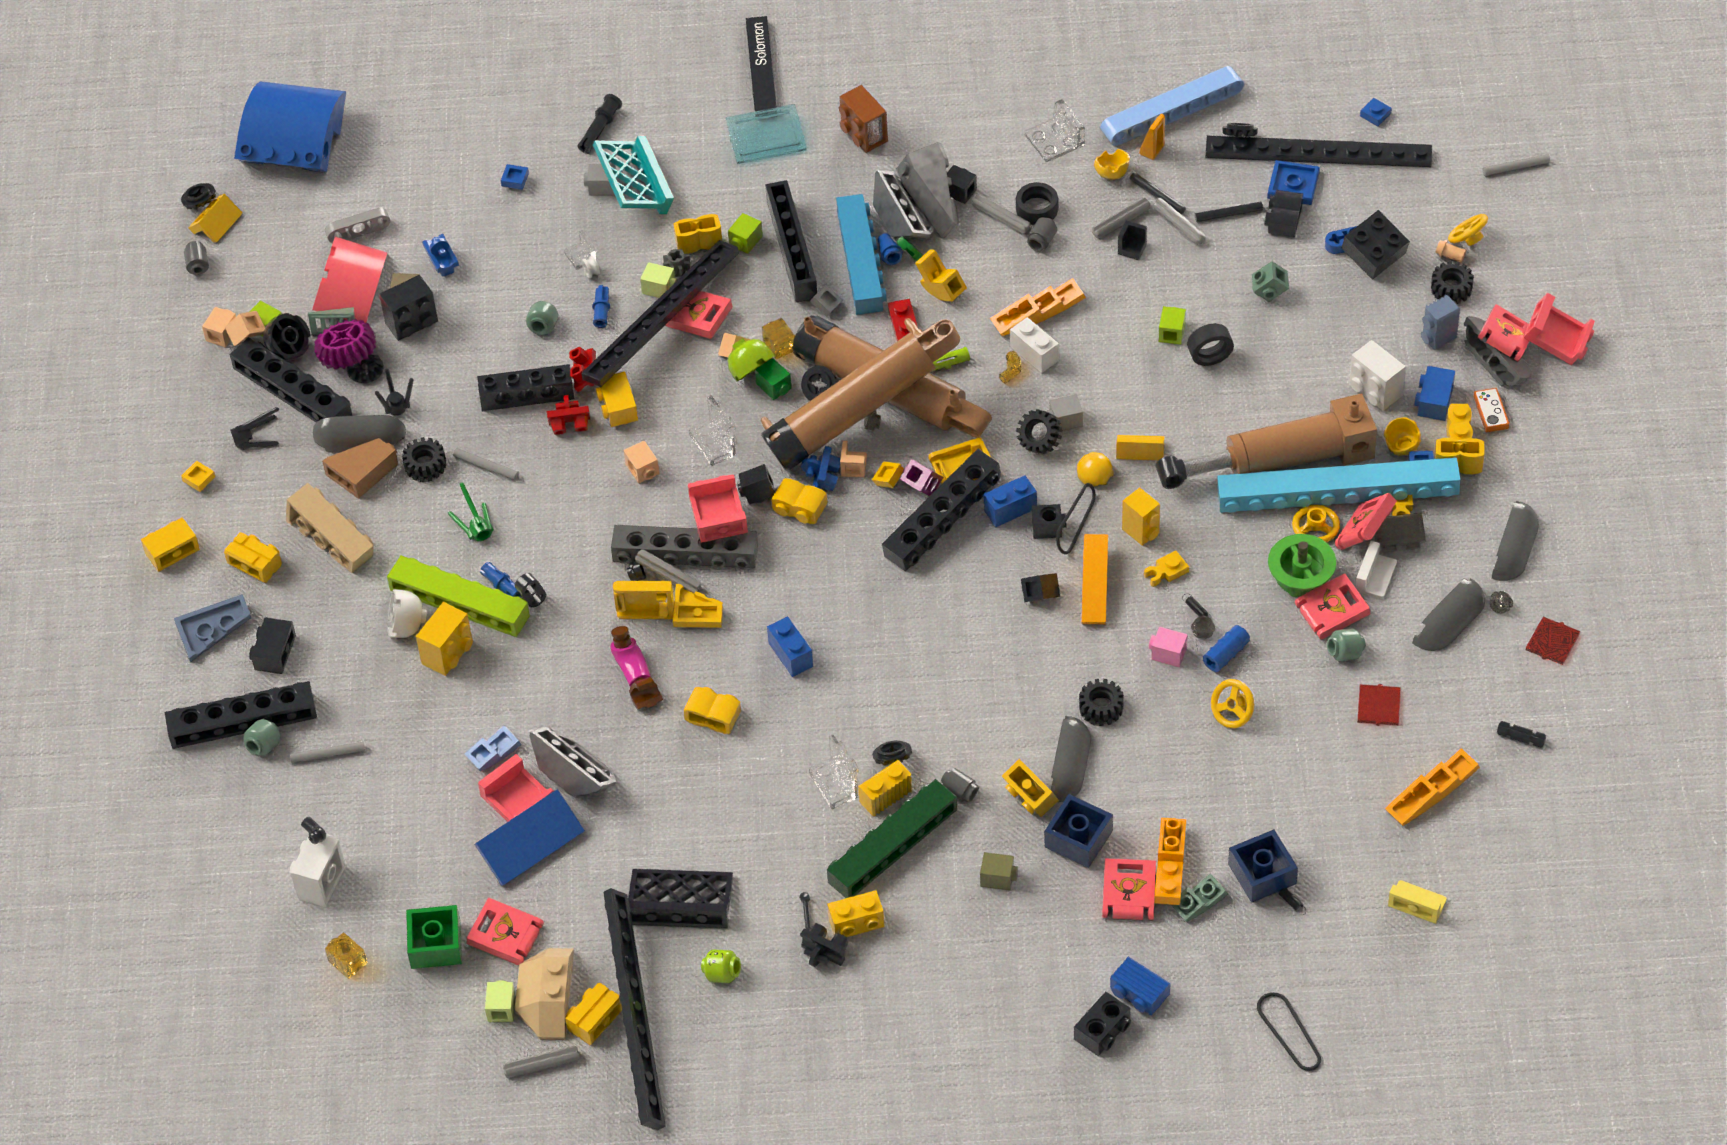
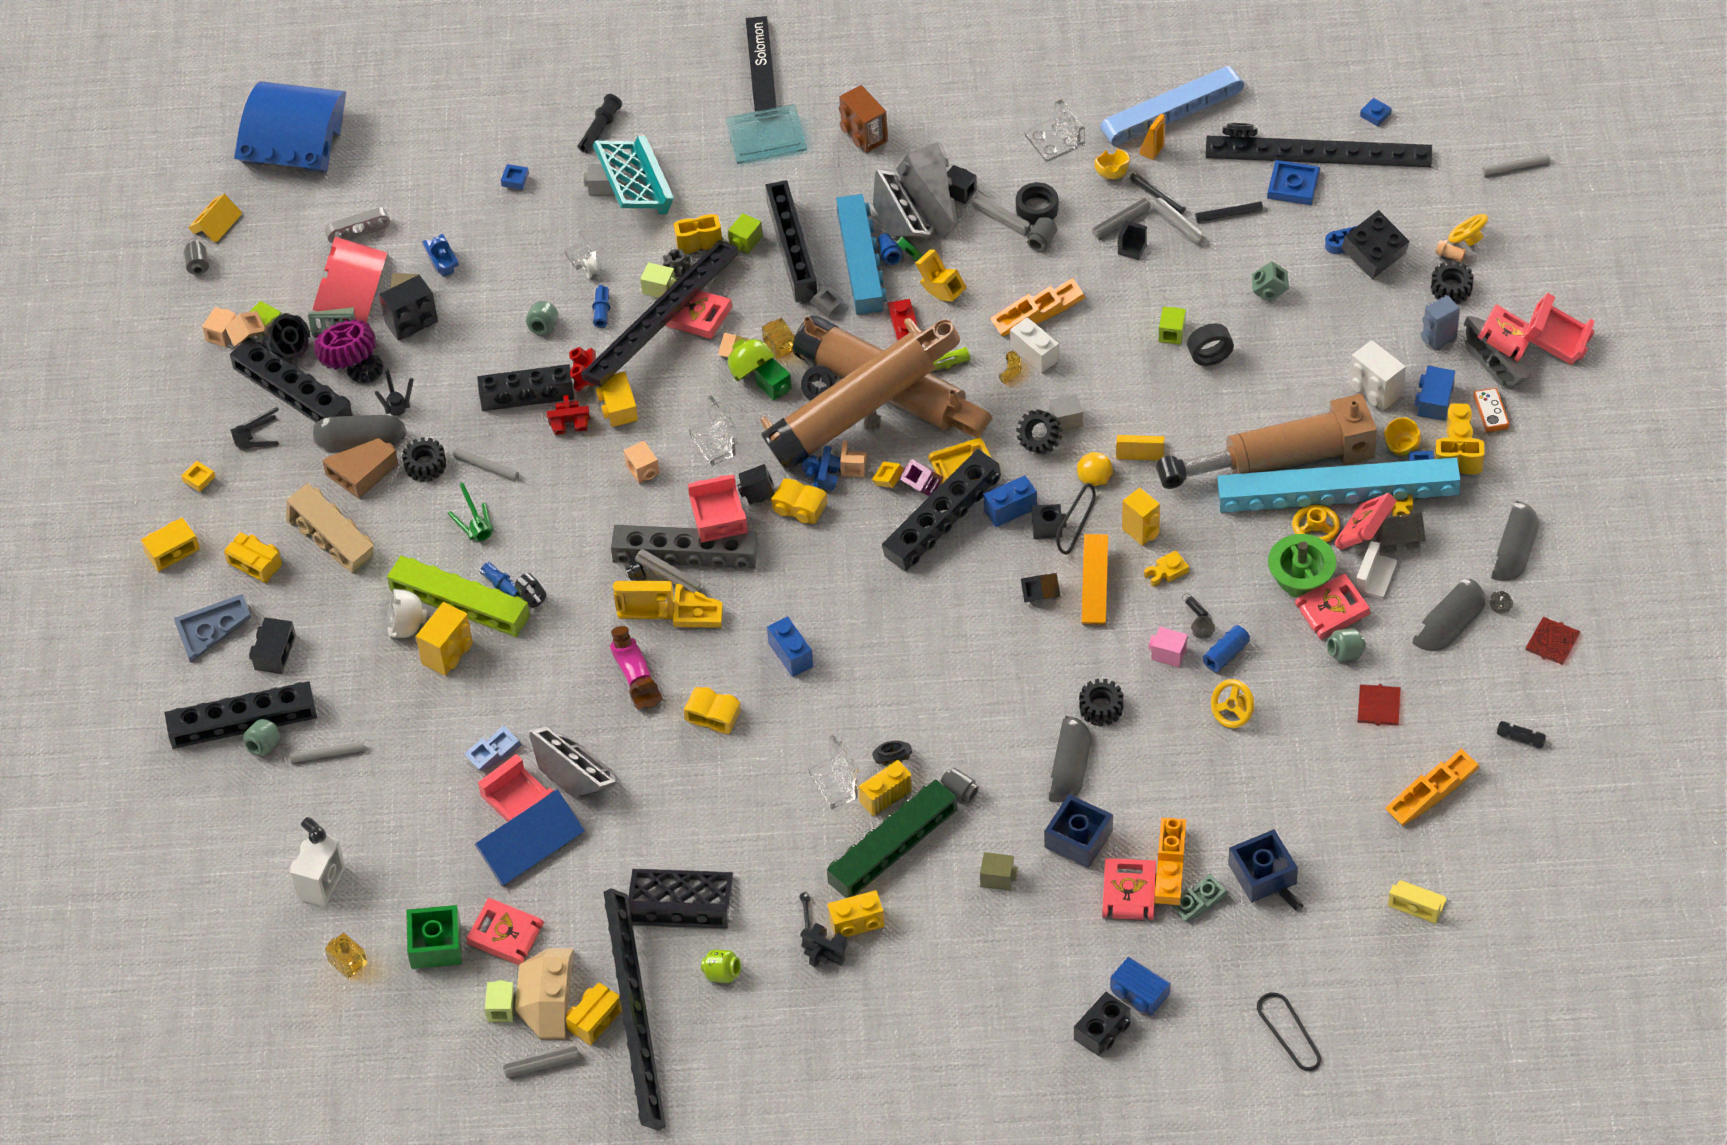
(198, 195): black gear -> none
(1030, 788): yellow brick -> none
(1285, 213): black brick -> none

